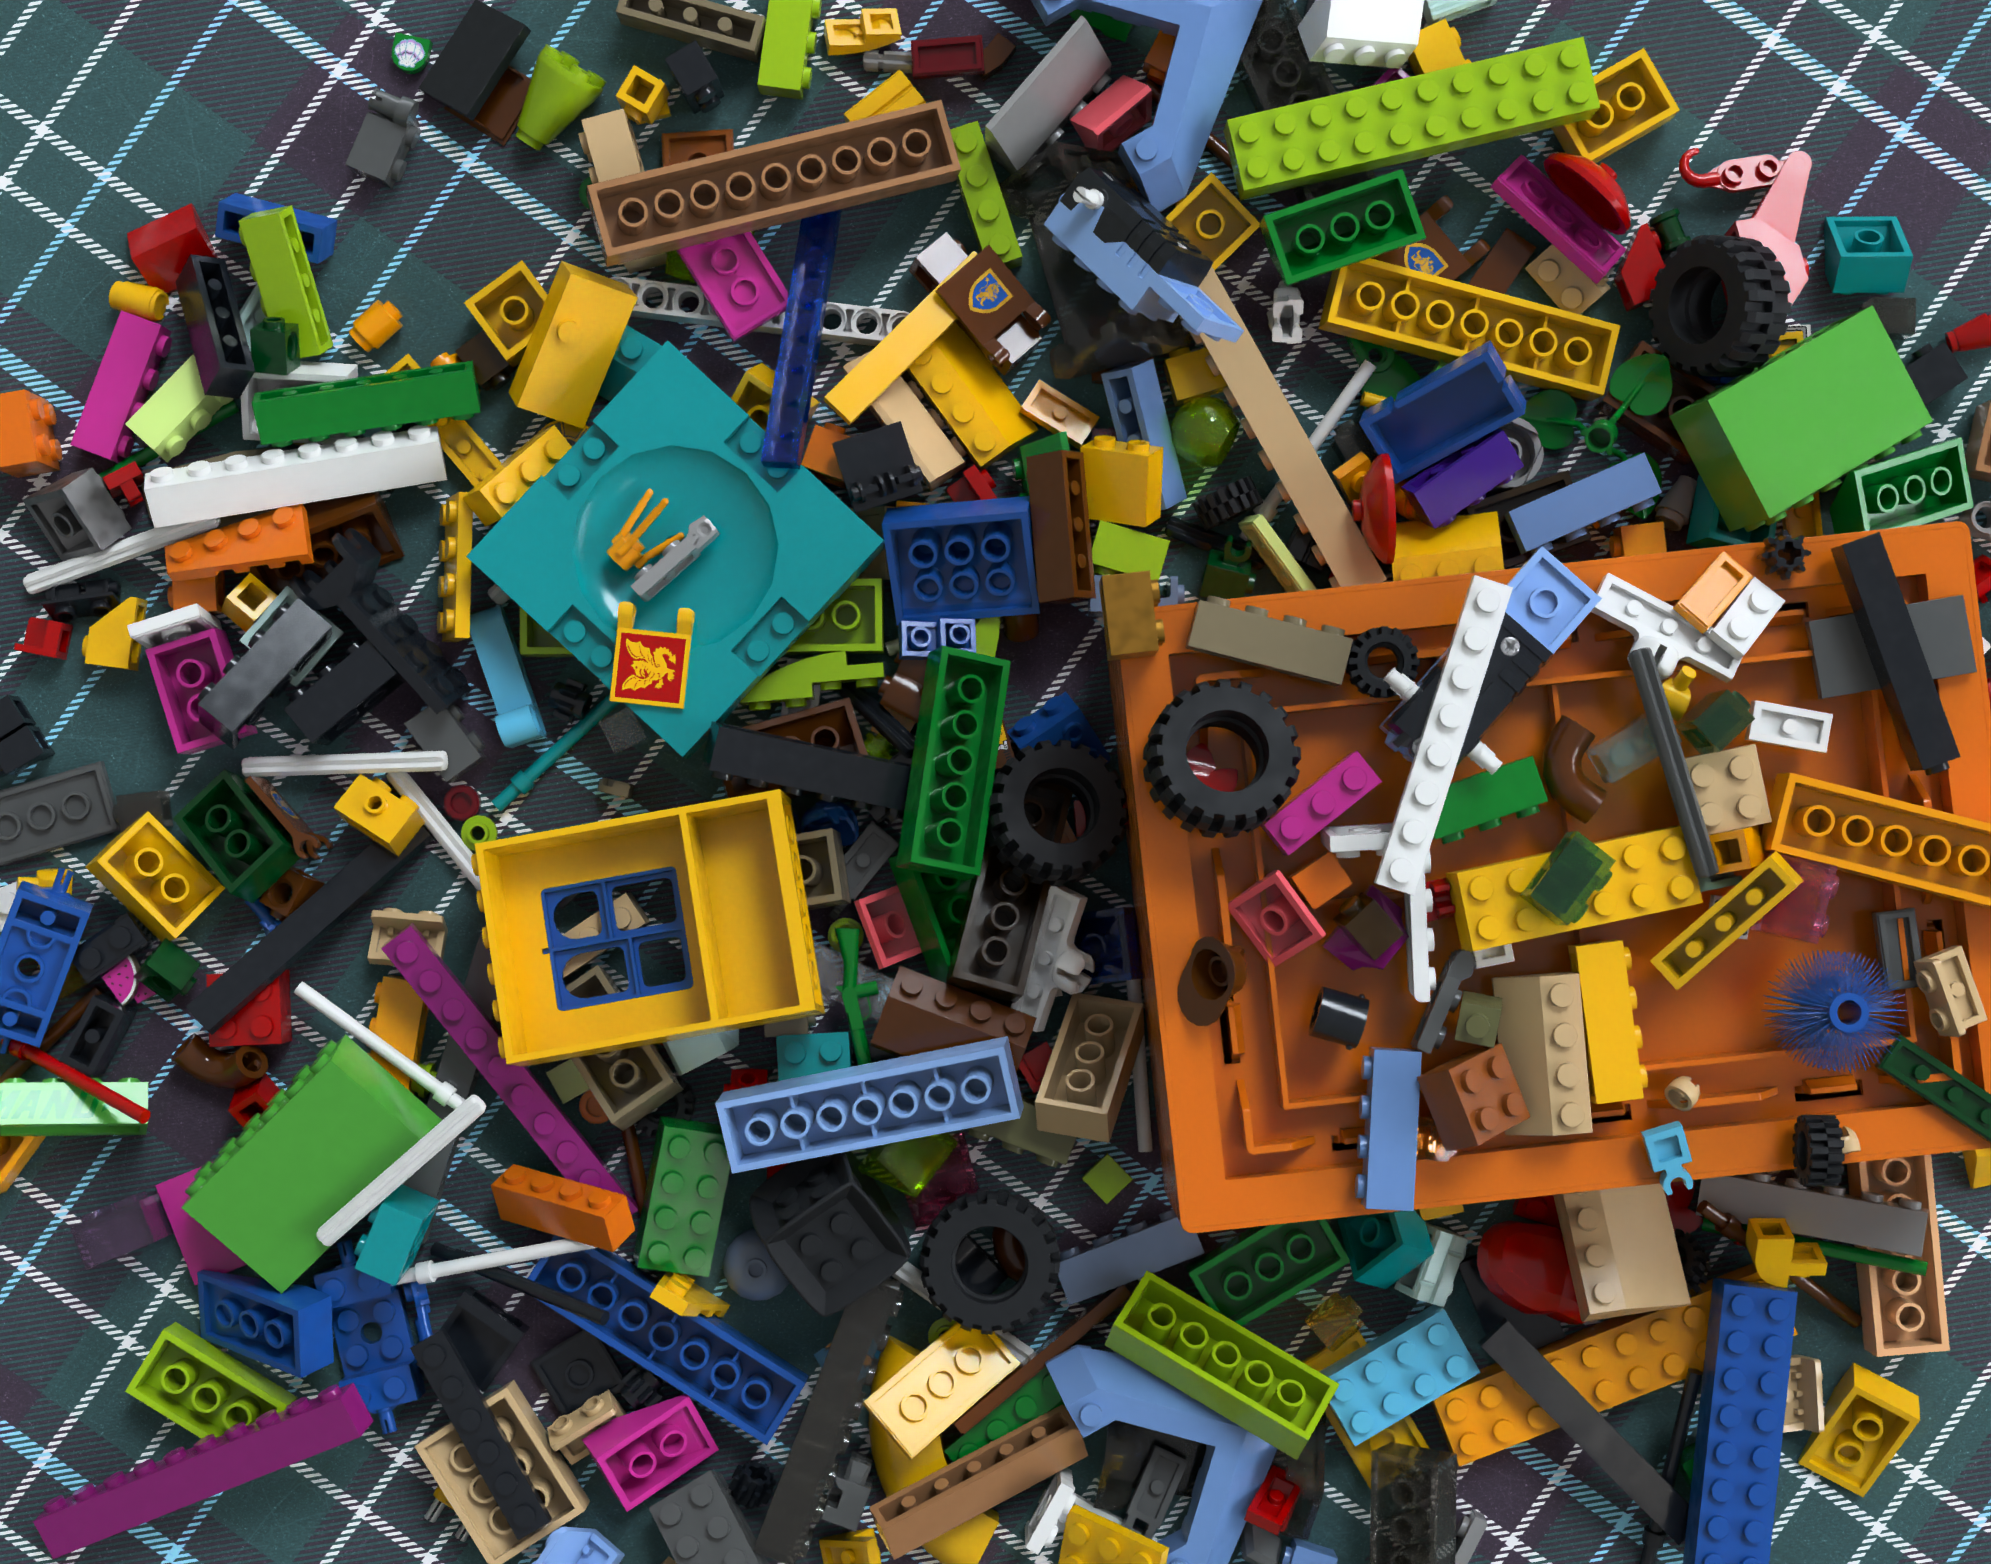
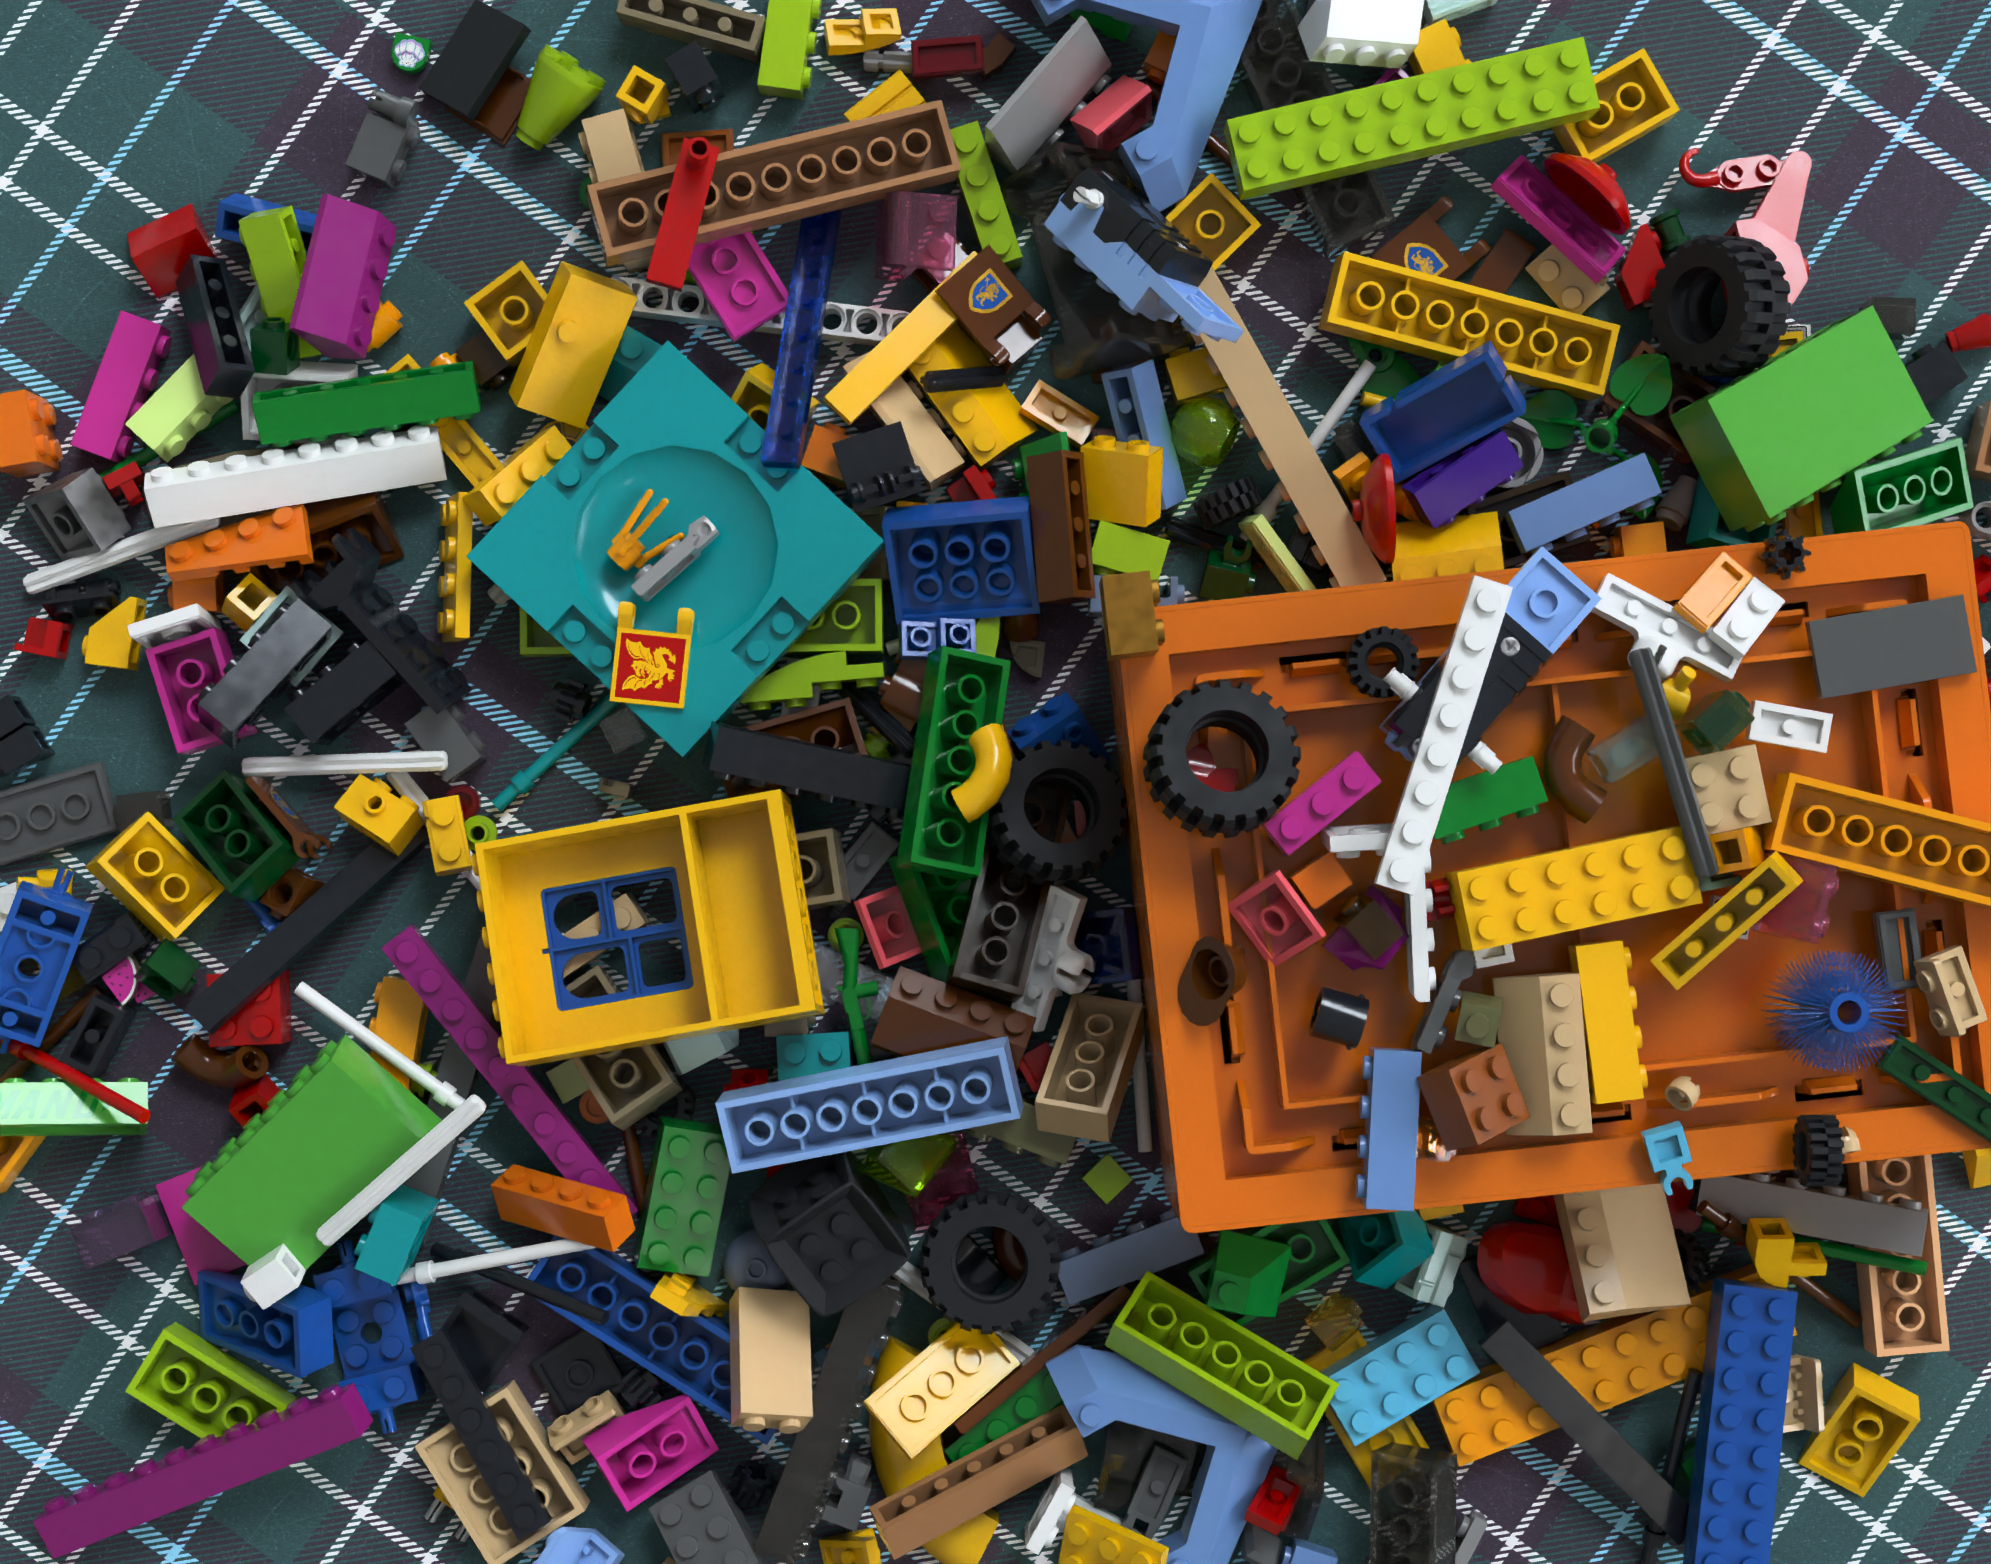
(138, 300): yellow piece -> none
(272, 1276): none -> white brick
(343, 278): none -> magenta slope
(392, 921): tan bracket -> none
(447, 835): none -> yellow brick
(506, 677): medium azure beam -> none
(682, 213): none -> red piece
(770, 1360): none -> tan brick
(831, 815): blue hair -> none
(914, 233): none -> clear pink piece
(963, 379): none -> black axle
(990, 772): none -> yellow cylinder
(1029, 656): none -> dark tan tile
(1247, 1274): none -> green slope
(1269, 642): dark tan brick -> none
(1285, 316): white animal -> none
(1342, 228): green slope -> none
(1569, 879): clear green brick -> none
(1866, 255): teal slope -> none
(1896, 654): black brick -> none

